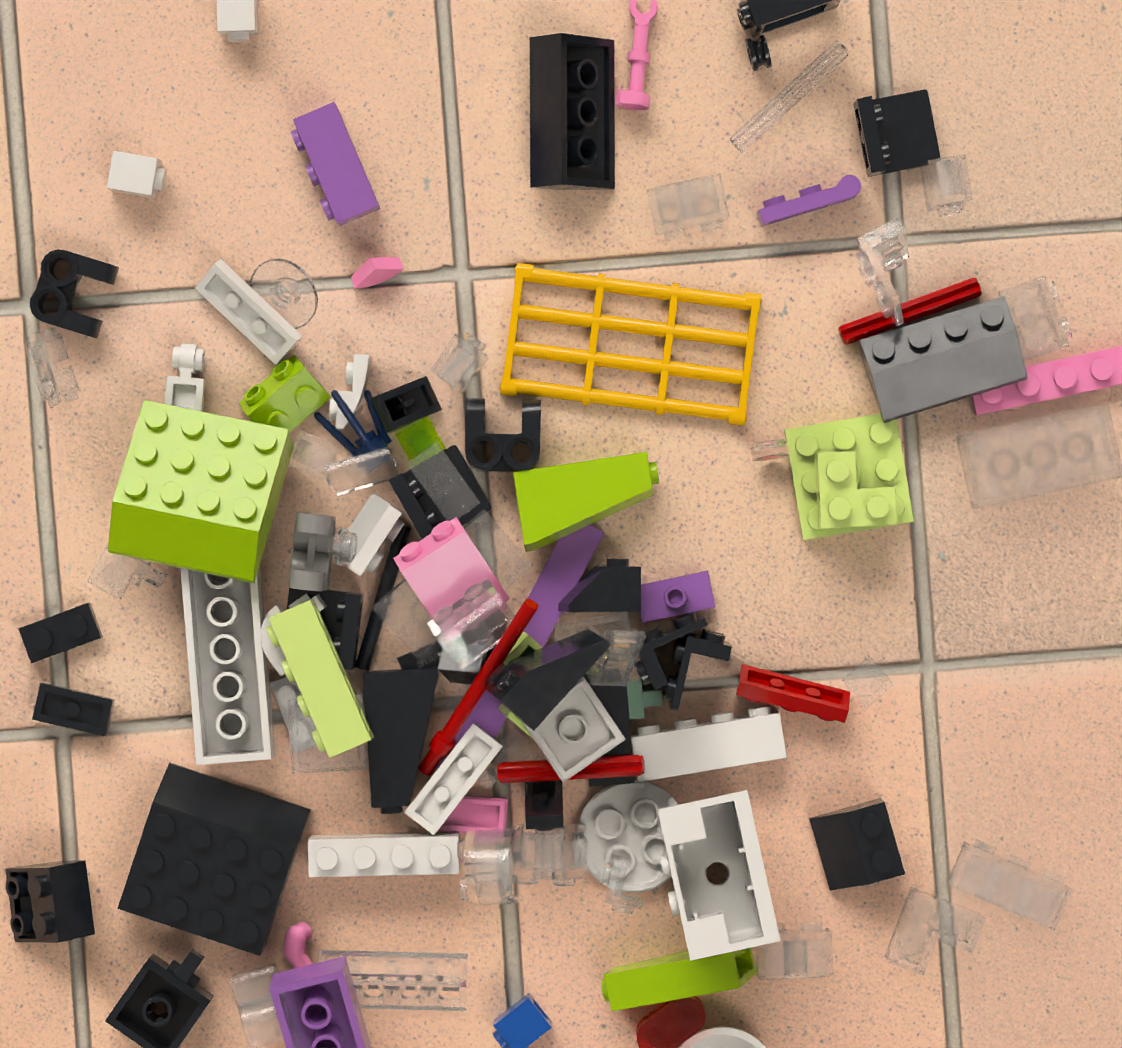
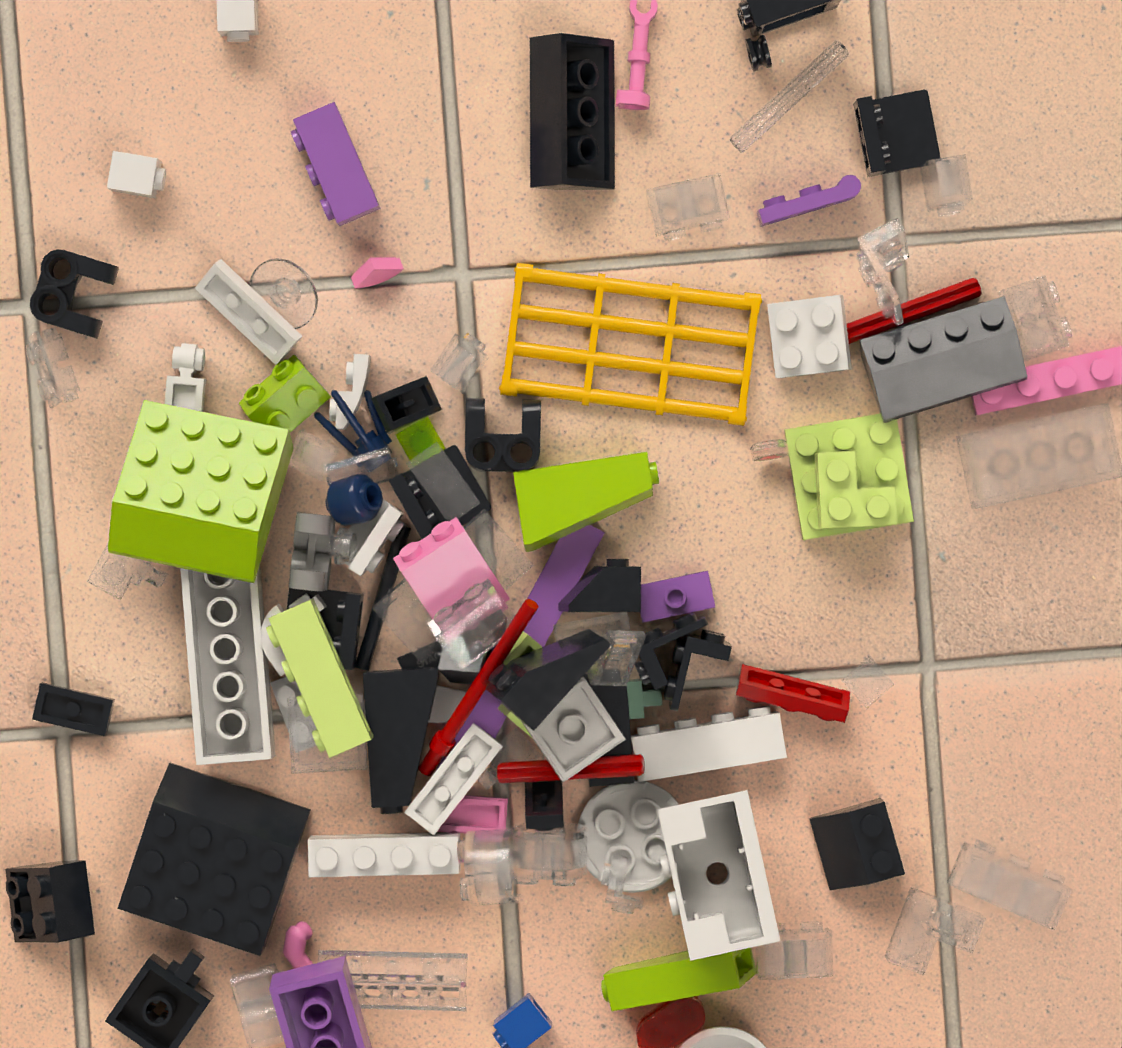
(60, 632): black plate -> none
(354, 500): none -> dark blue head
(445, 703): none -> light grey tile
(809, 336): none -> white plate

